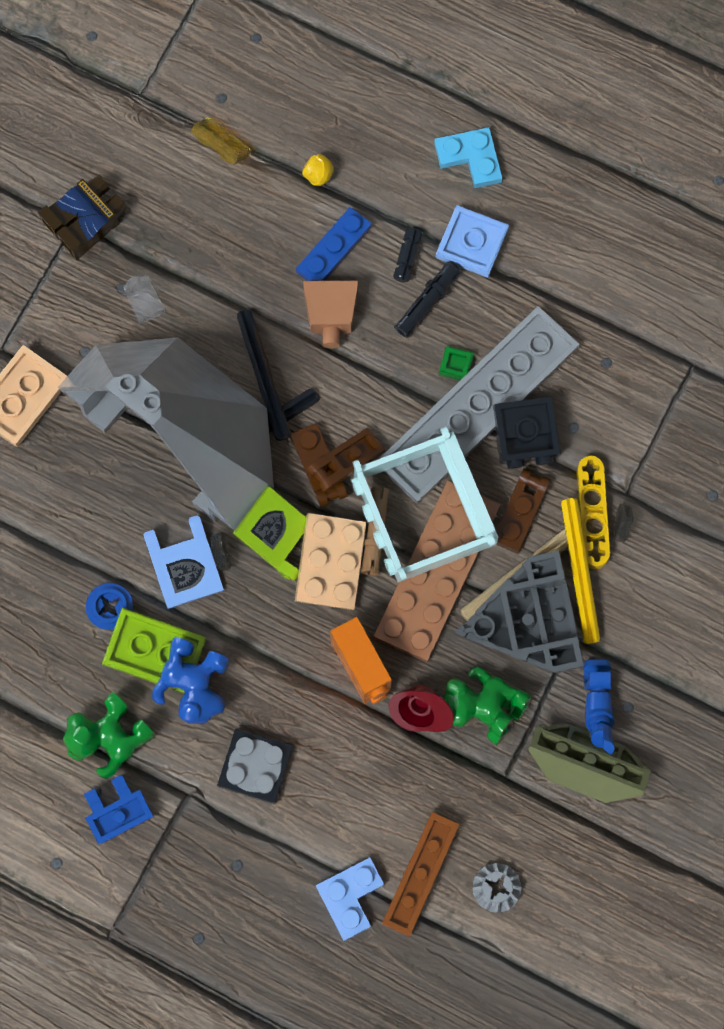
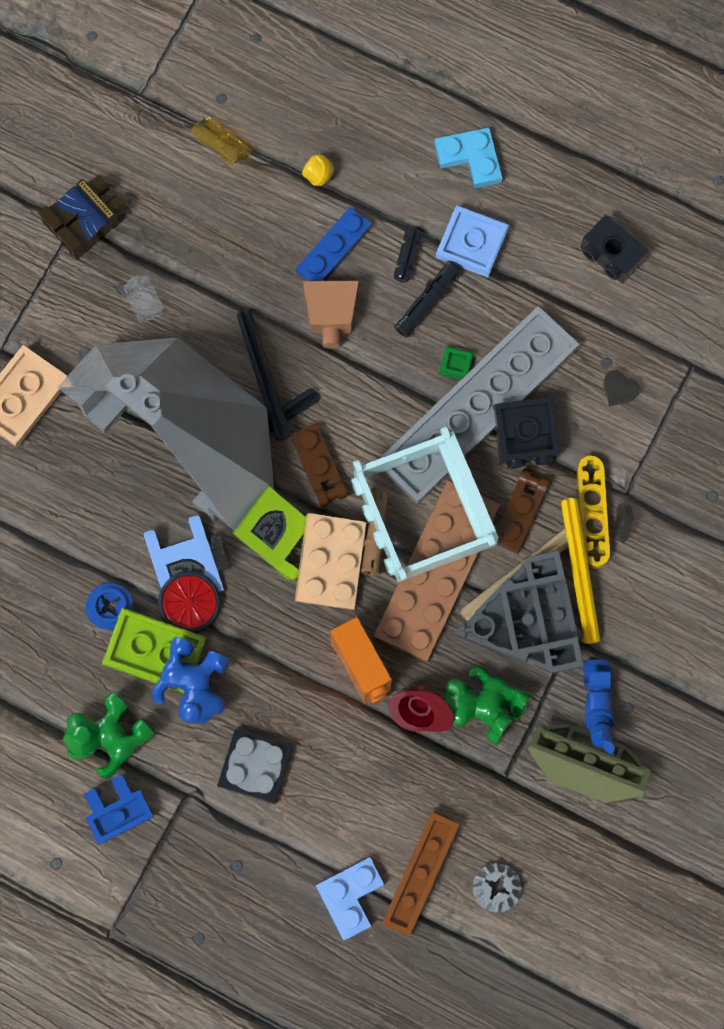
(189, 601): none -> red wheel
(359, 447): reddish brown plate -> none
(610, 234): none -> black brick
(619, 388): none -> clear smoke tile

